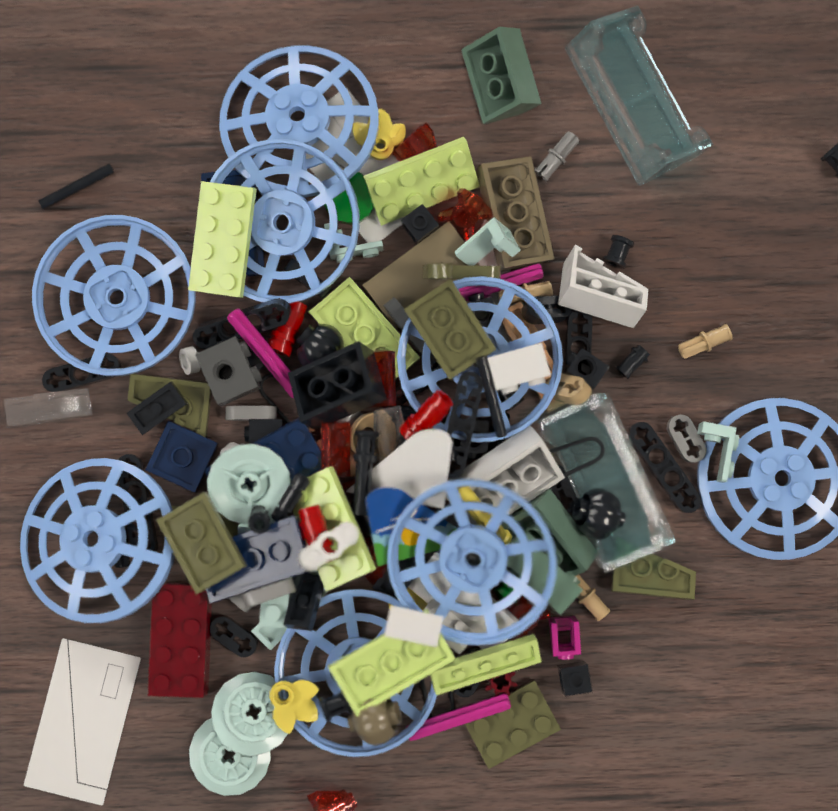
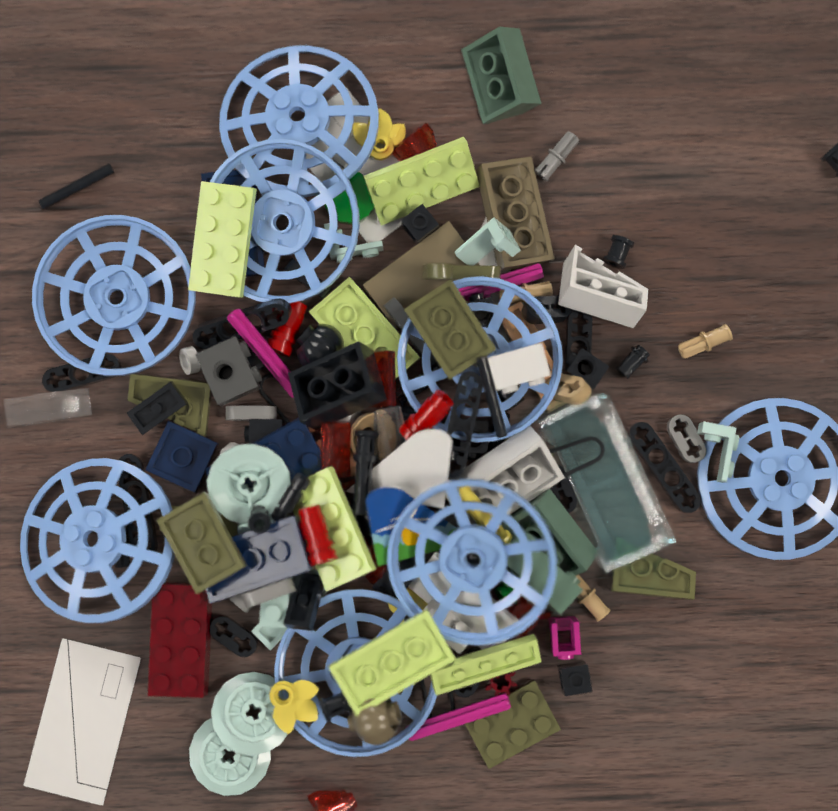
(314, 555): white piece -> none
(413, 626): white sticker -> none
(466, 212): clear red brick -> none
(598, 514): black plant -> none
(634, 96): windscreen -> none

